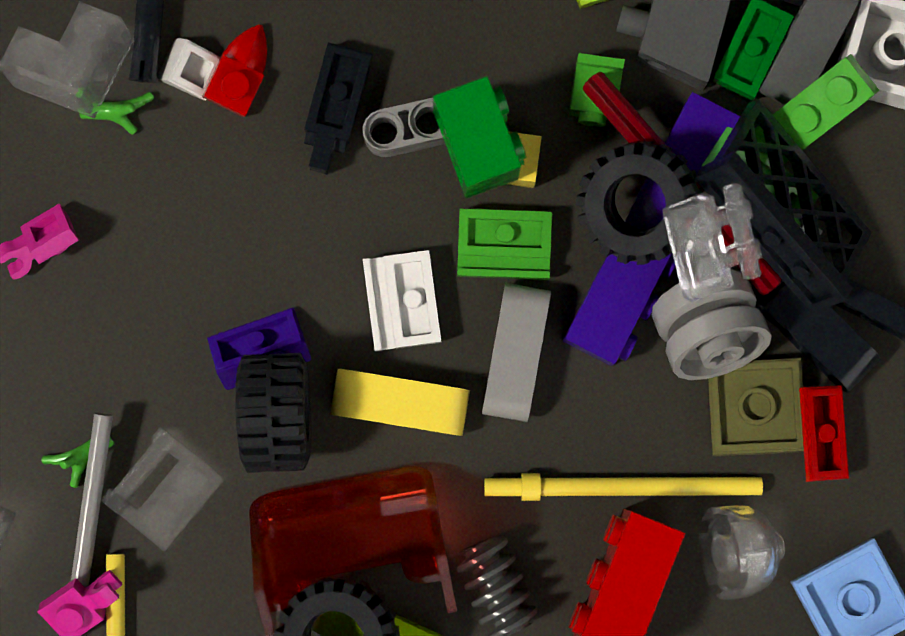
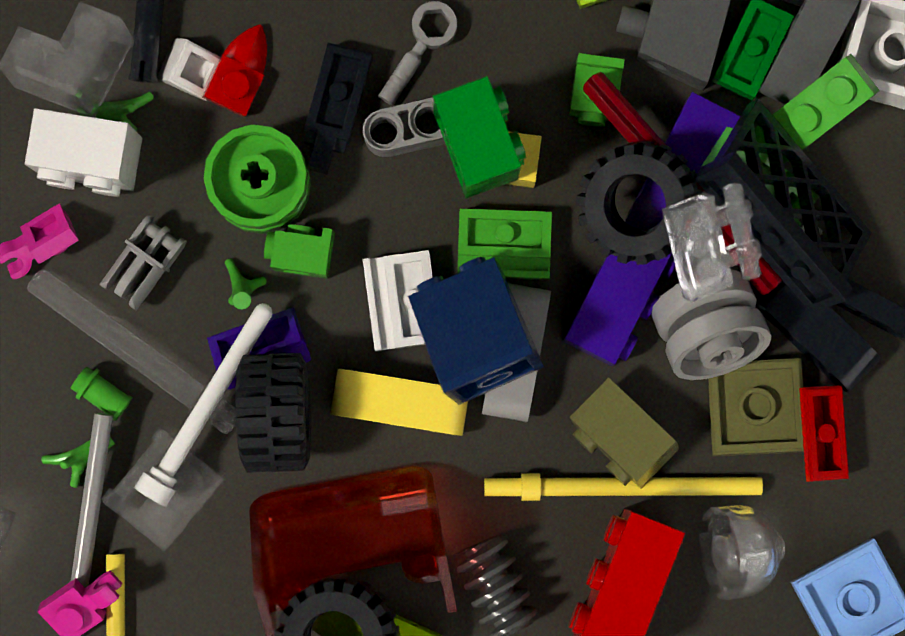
(84, 151): none -> white brick
(100, 392): none -> bright green pin
(127, 346): none -> clear axle
(142, 262): none -> light grey arm
(160, 480): none -> white piece
(241, 157): none -> bright green wheel
(241, 286): none -> bright green bar
(300, 251): none -> bright green brick
(412, 59): none -> light grey piece
(474, 330): none -> dark blue slope
(623, 434): none -> olive brick

